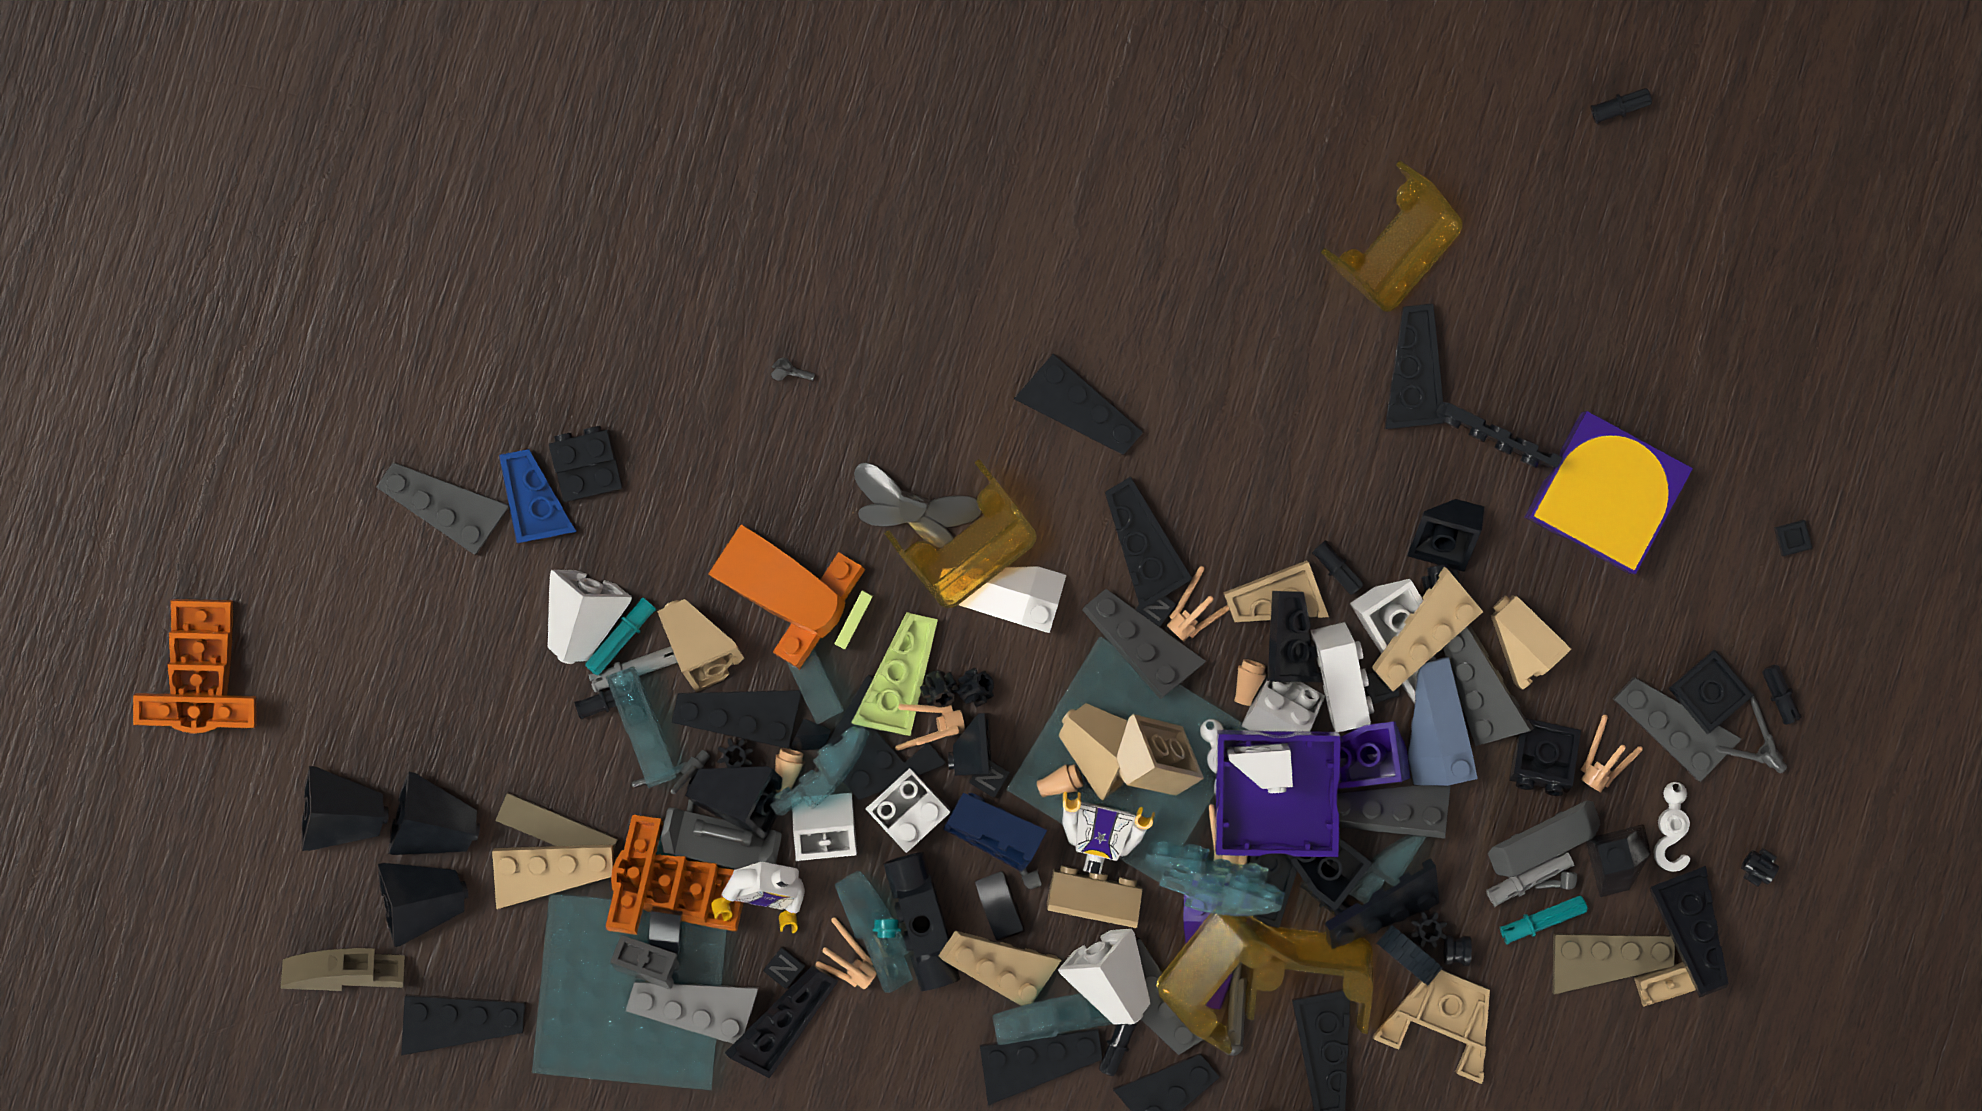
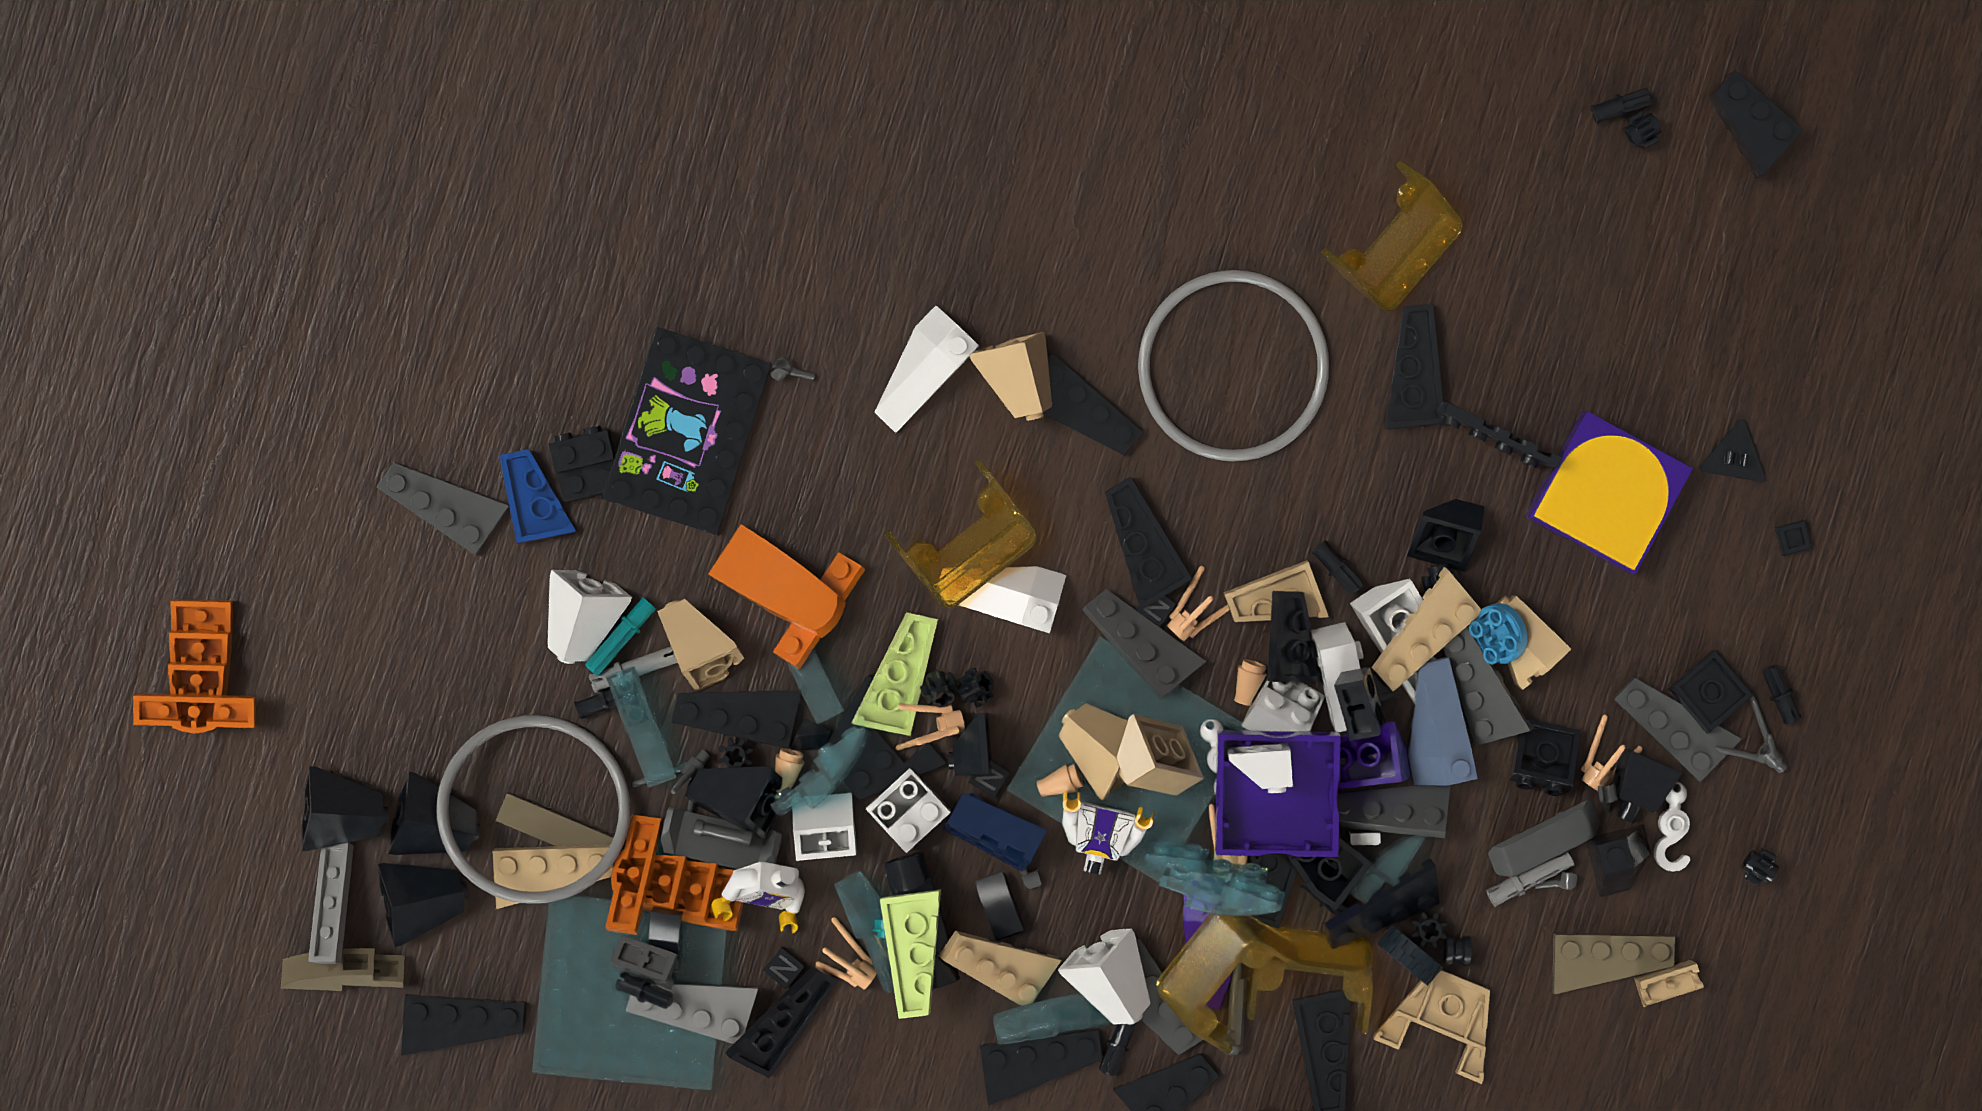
(331, 904): none -> light grey plate
(525, 896): none -> light grey piece
(644, 991): none -> black axle
(686, 430): none -> black plate
(853, 619): yellowish green tile -> none
(897, 507): dark grey piece -> none
(911, 944): none -> yellowish green wing
(927, 362): none -> white wedge
(1018, 374): none -> tan slope
(1095, 897): tan slope -> none
(1237, 454): none -> light grey piece
(1359, 703): none -> black brick
(1363, 837): none -> white tile
(1499, 633): none -> dark azure tile
(1541, 920): teal axle -> none
(1607, 795): none -> dark grey hand
(1642, 130): none -> black gear
(1642, 783): none -> black torso
(1690, 919): black wing -> none
(1735, 456): none -> black piece
(1754, 122): none -> black wedge

